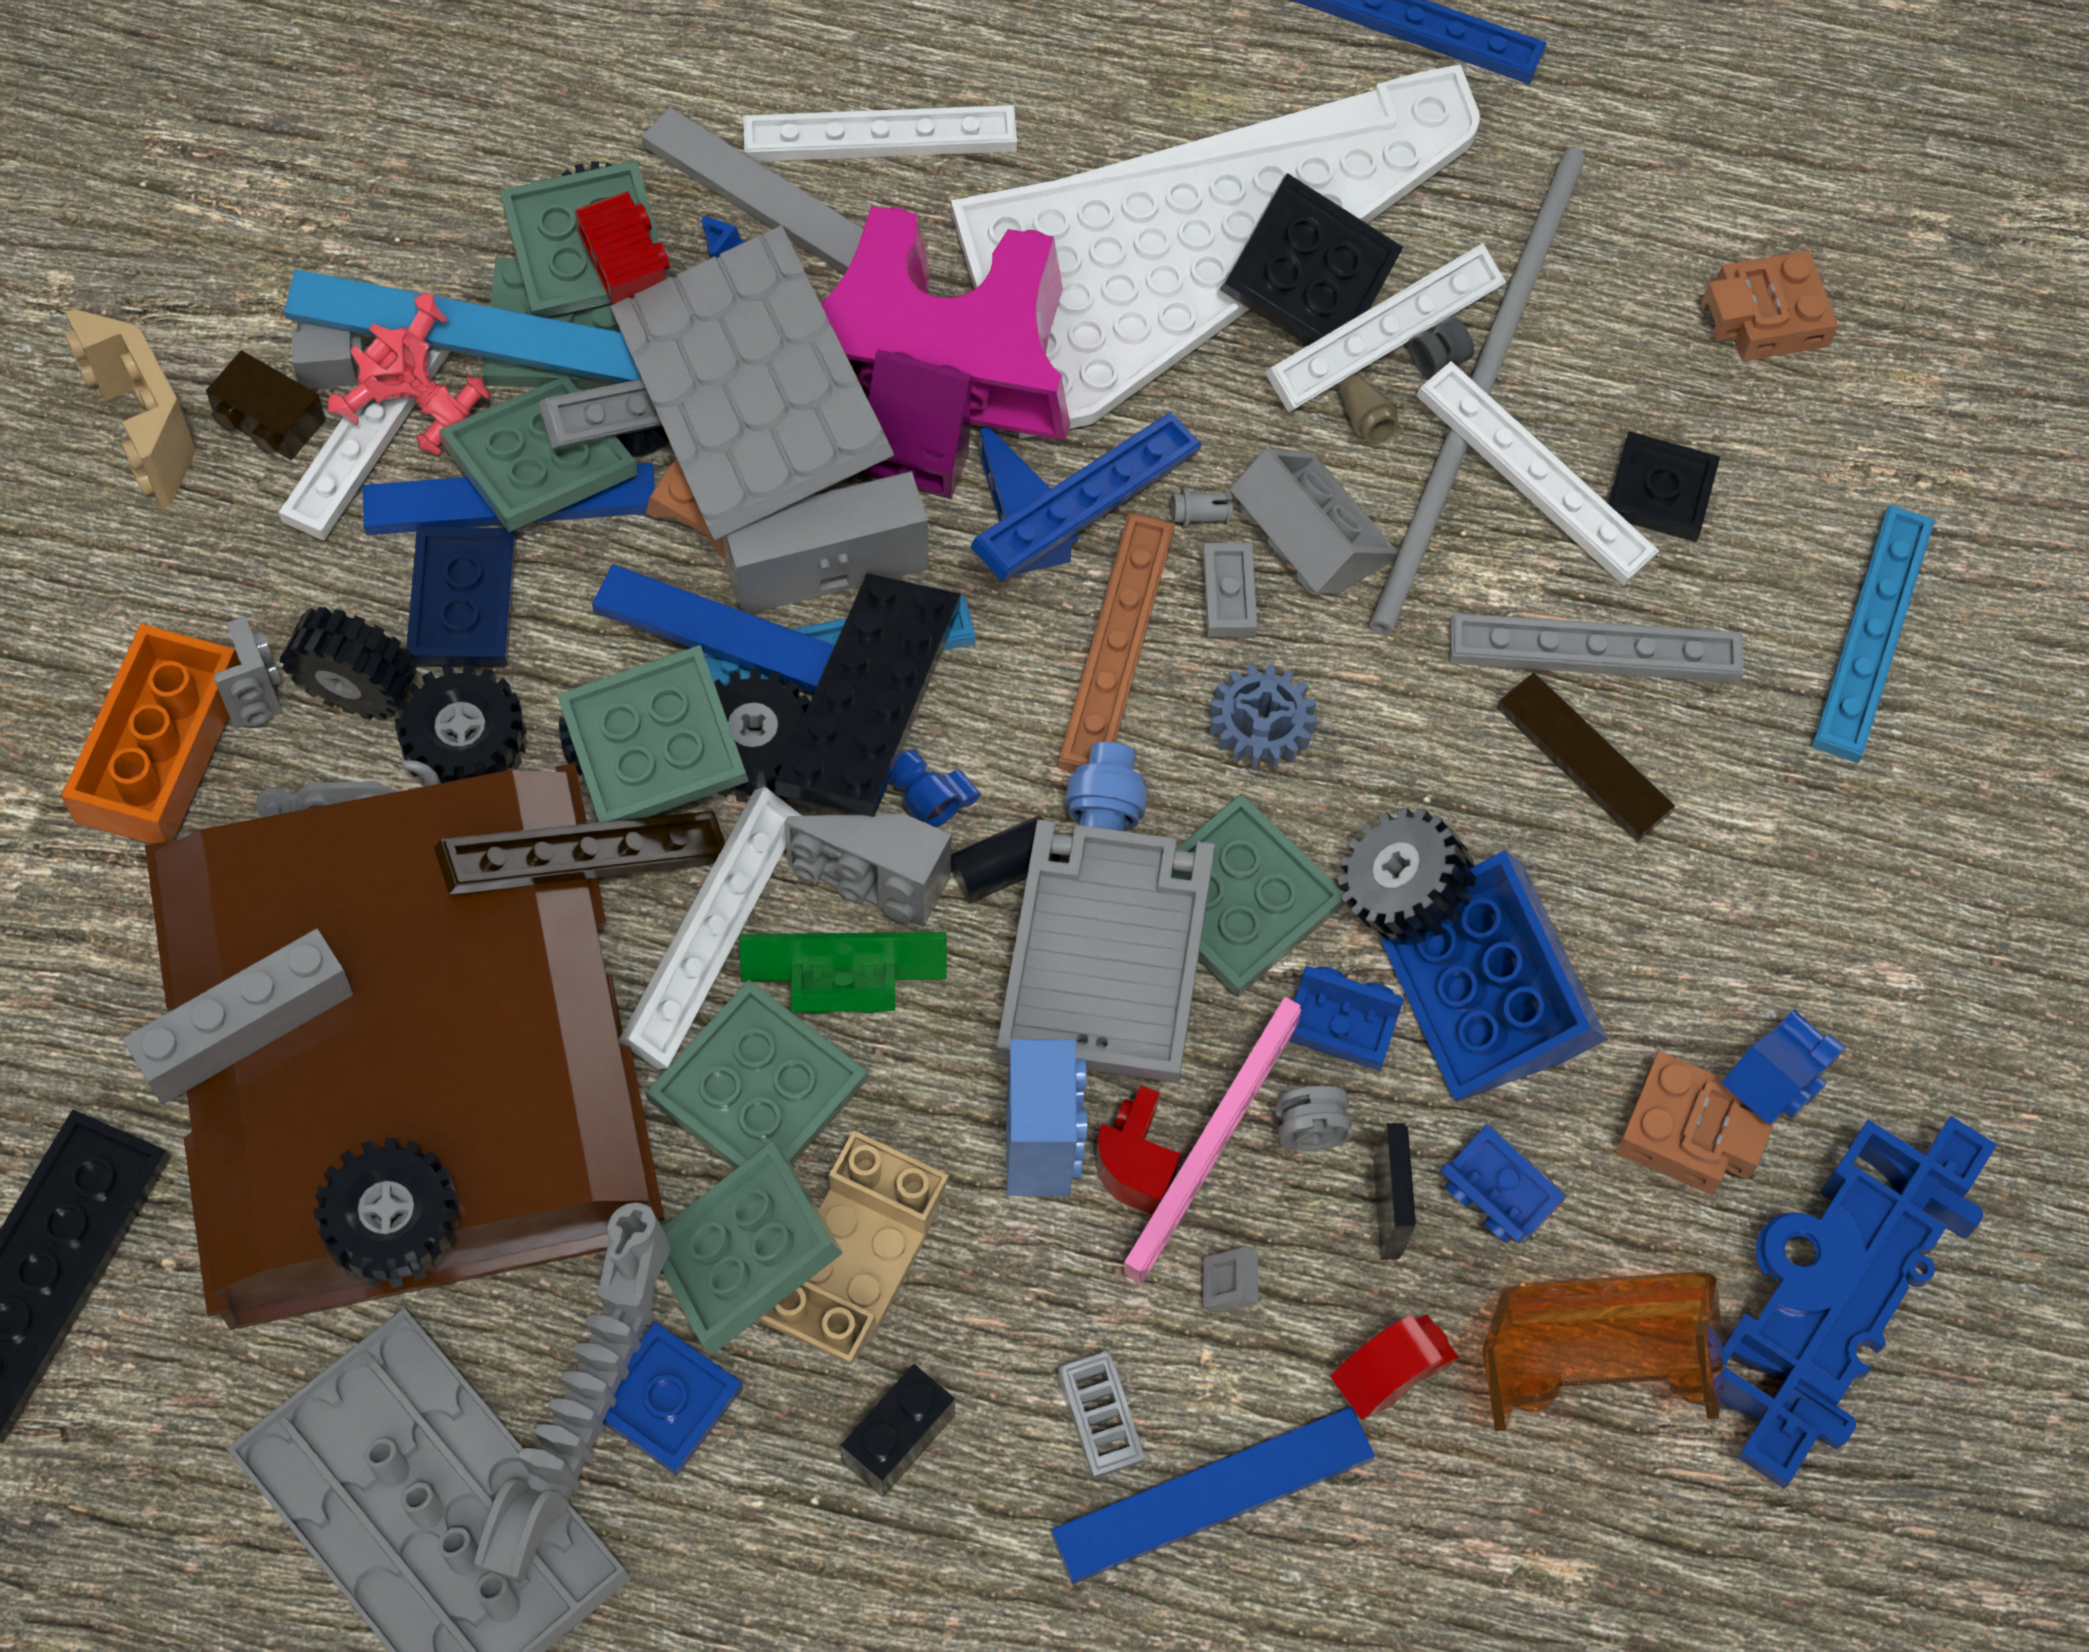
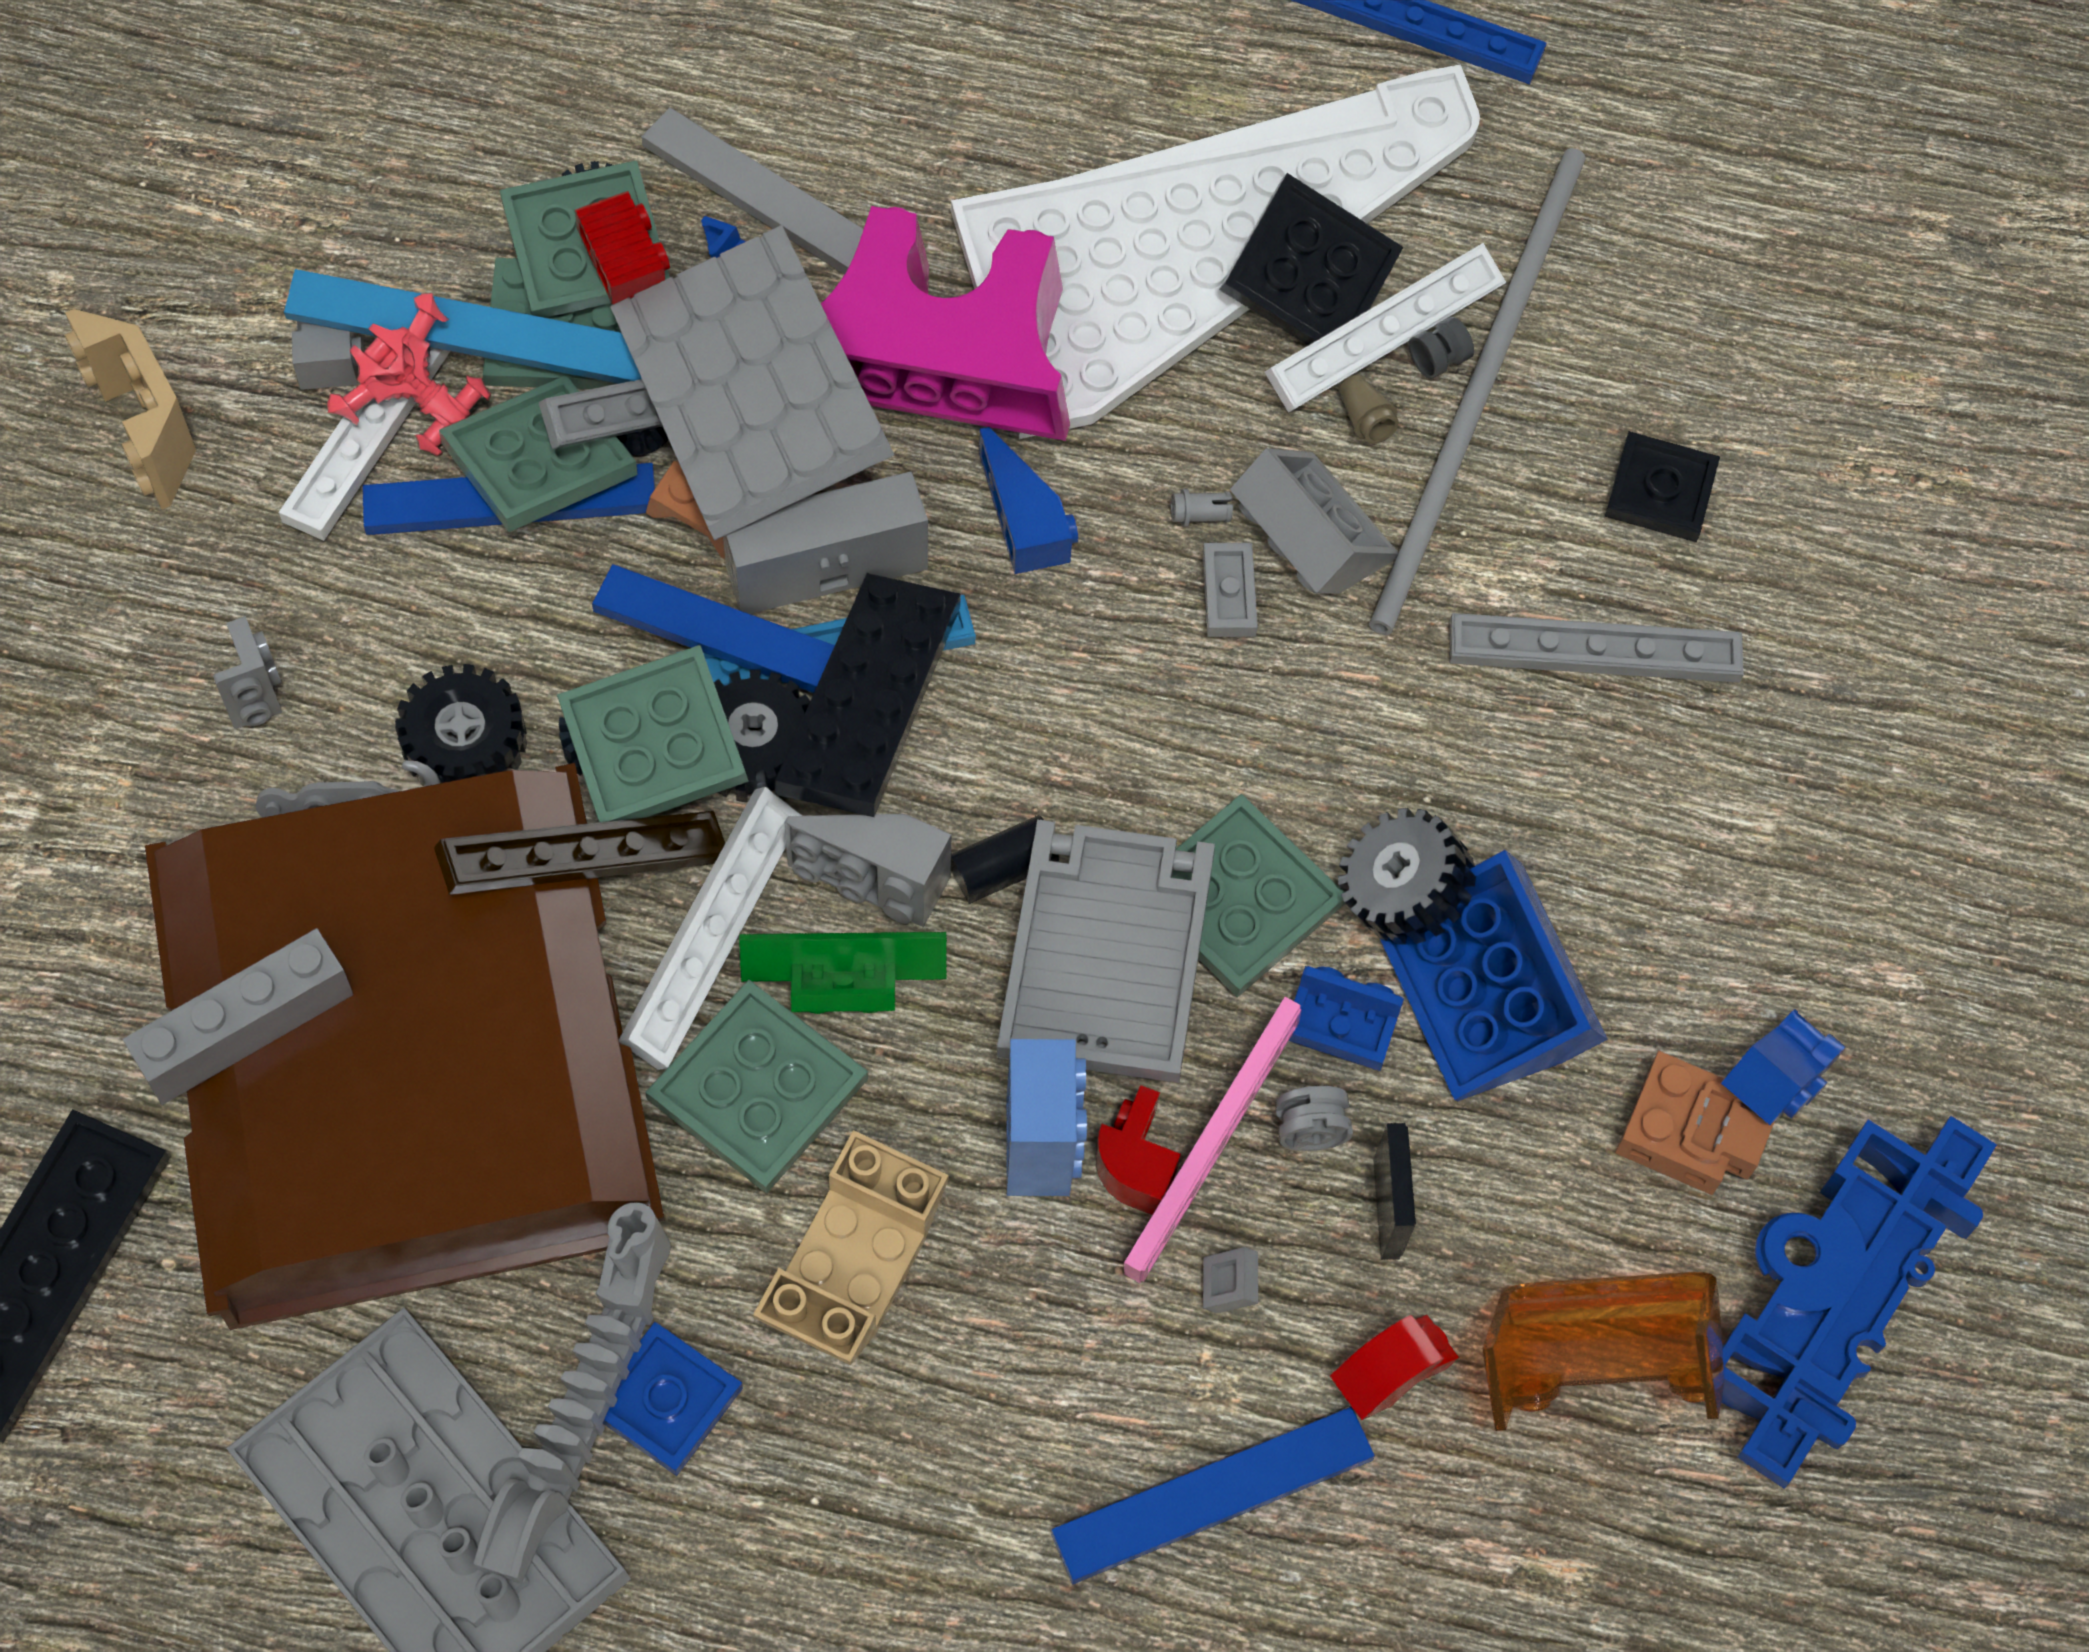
(151, 737): orange brick -> none
(265, 406): dark brown brick -> none
(348, 663): black wheel -> none
(380, 1187): black wheel -> none
(461, 596): dark blue plate -> none
(745, 1247): sand green plate -> none
(880, 133): white tile -> none
(898, 1430): black brick -> none
(924, 420): magenta slope -> none
(931, 795): blue piece -> none
(1085, 496): blue tile -> none
(1085, 1369): light grey slope -> none
(1107, 789): medium blue piece -> none
(1117, 638): nougat tile -> none
(1287, 713): sand blue gear -> none
(1503, 1186): blue bracket -> none
(1537, 473): white tile -> none
(1586, 757): dark brown tile -> none
(1771, 306): nougat piece -> none
(1873, 634): dark azure tile -> none

